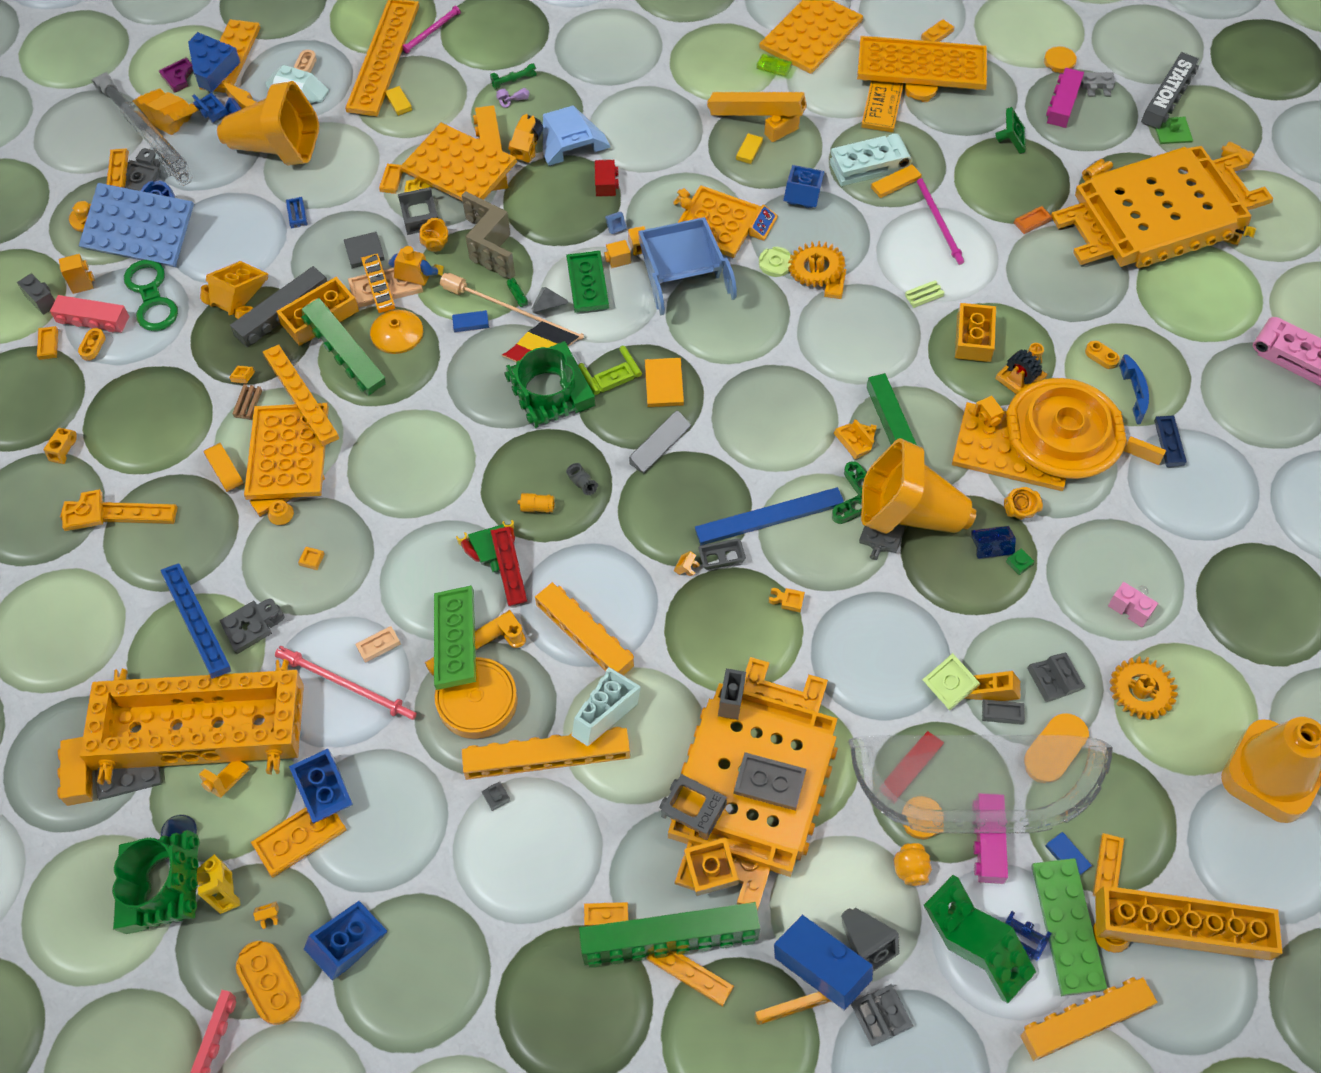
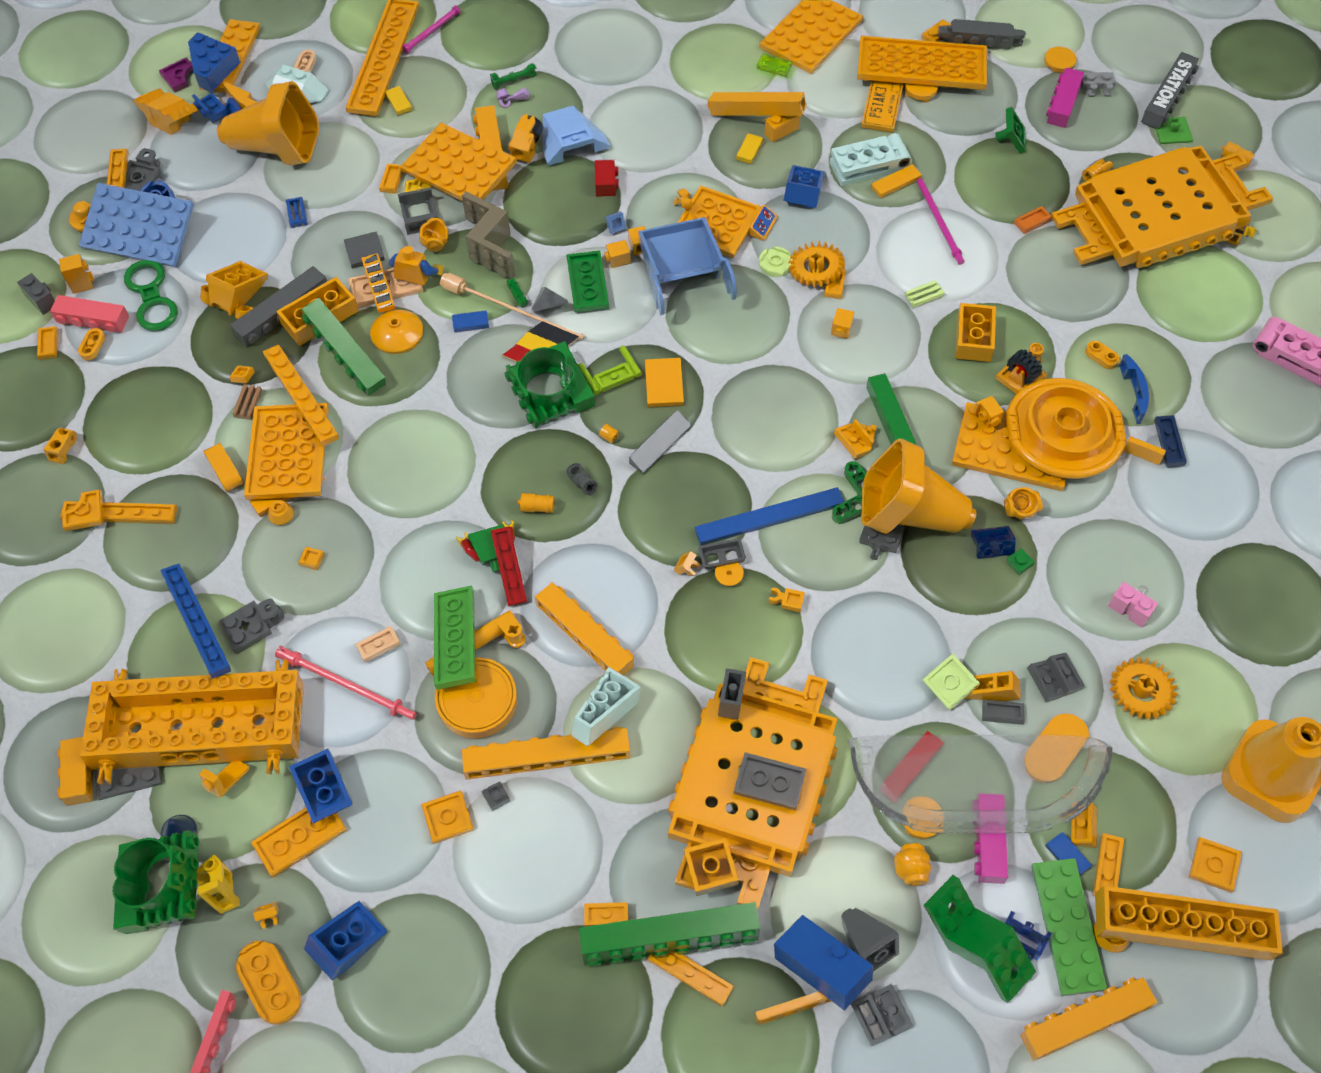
(171, 160): clear piece -> none
(447, 817): none -> light orange tile
(608, 433): none -> light orange hose
(708, 814): dark grey window -> none
(729, 574): none -> light orange piece
(842, 323): none -> light orange brick
(982, 33): none -> dark grey hinge
(1085, 828): none -> light orange slope
(1215, 864): none -> light orange tile

